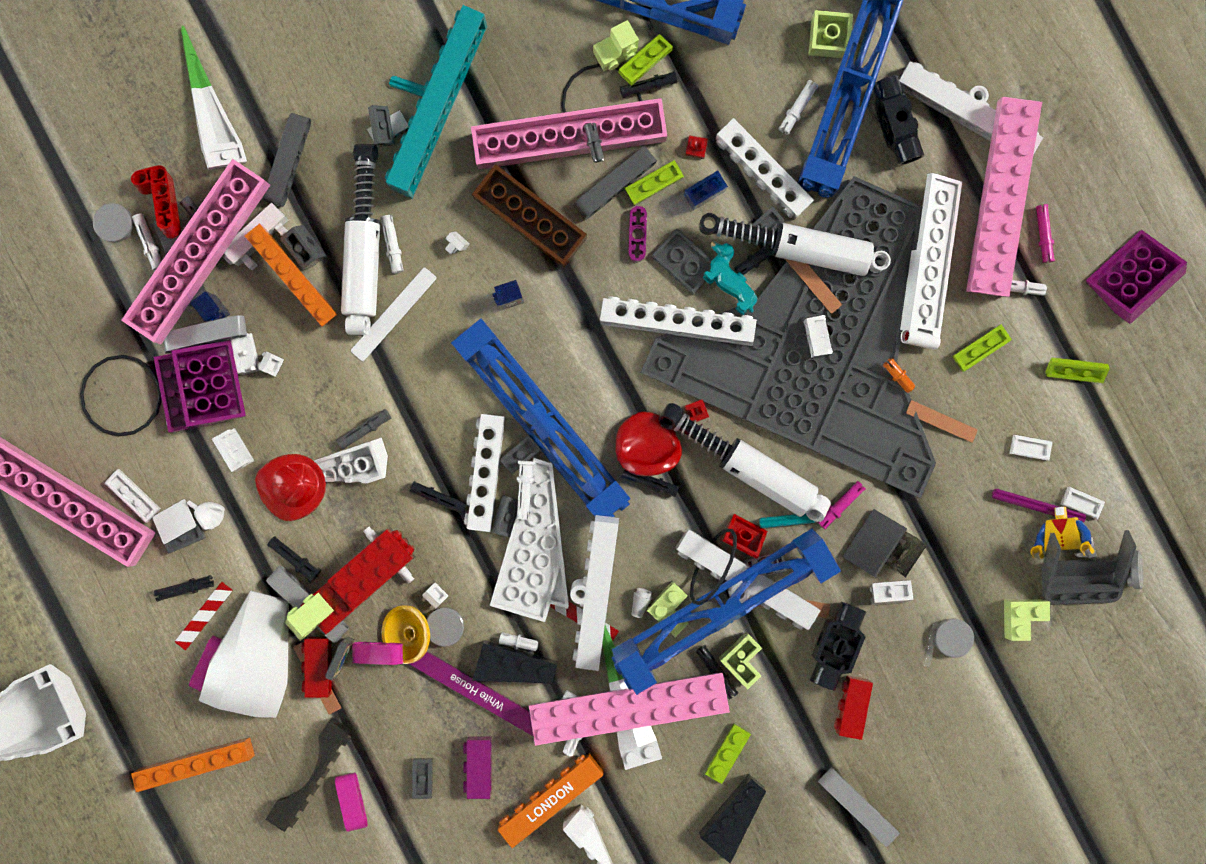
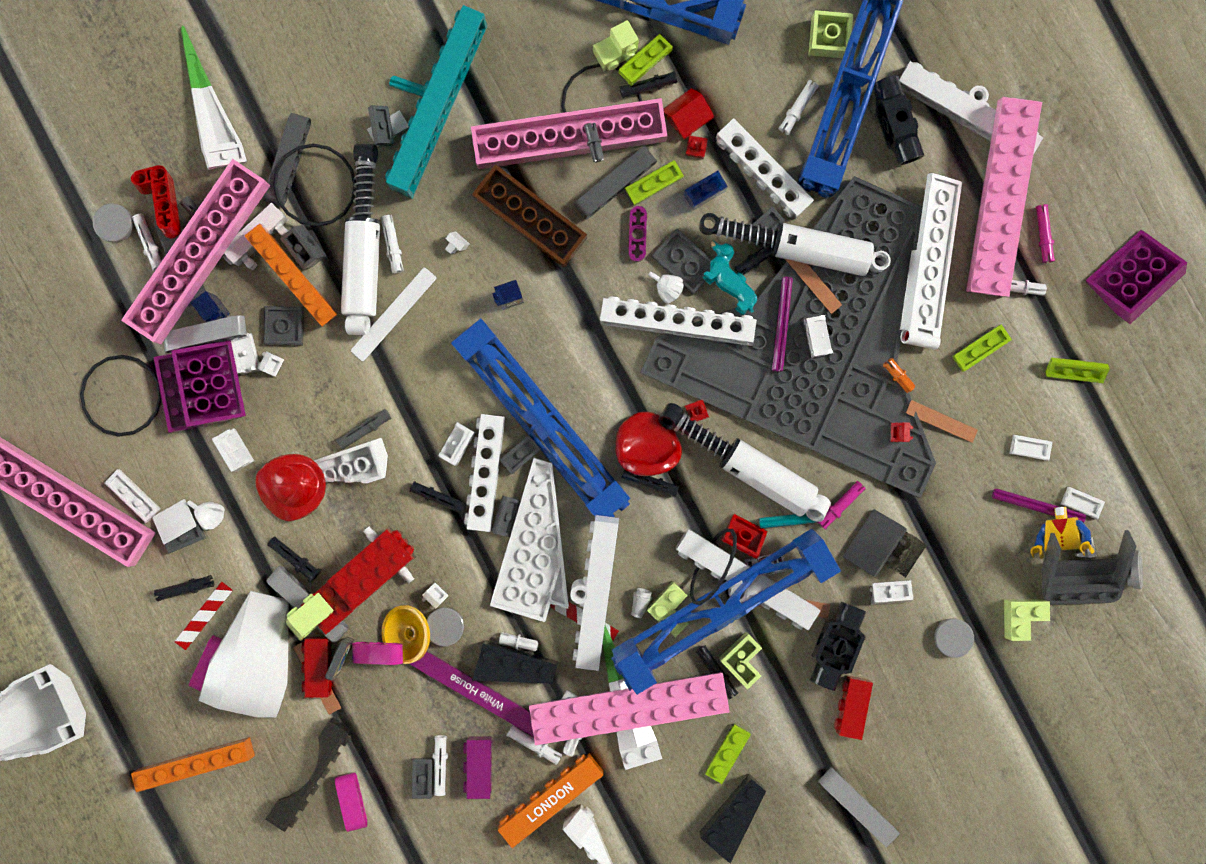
(282, 205): none -> black piece
(283, 325): none -> dark grey tile
(440, 742): none -> white pin
(456, 444): none -> white hinge
(525, 479): white pin -> none
(528, 741): none -> white pin
(668, 286): none -> white piece
(688, 113): none -> red slope
(782, 324): none -> magenta axle
(901, 432): none -> red tile
(930, 645): clear piece -> none

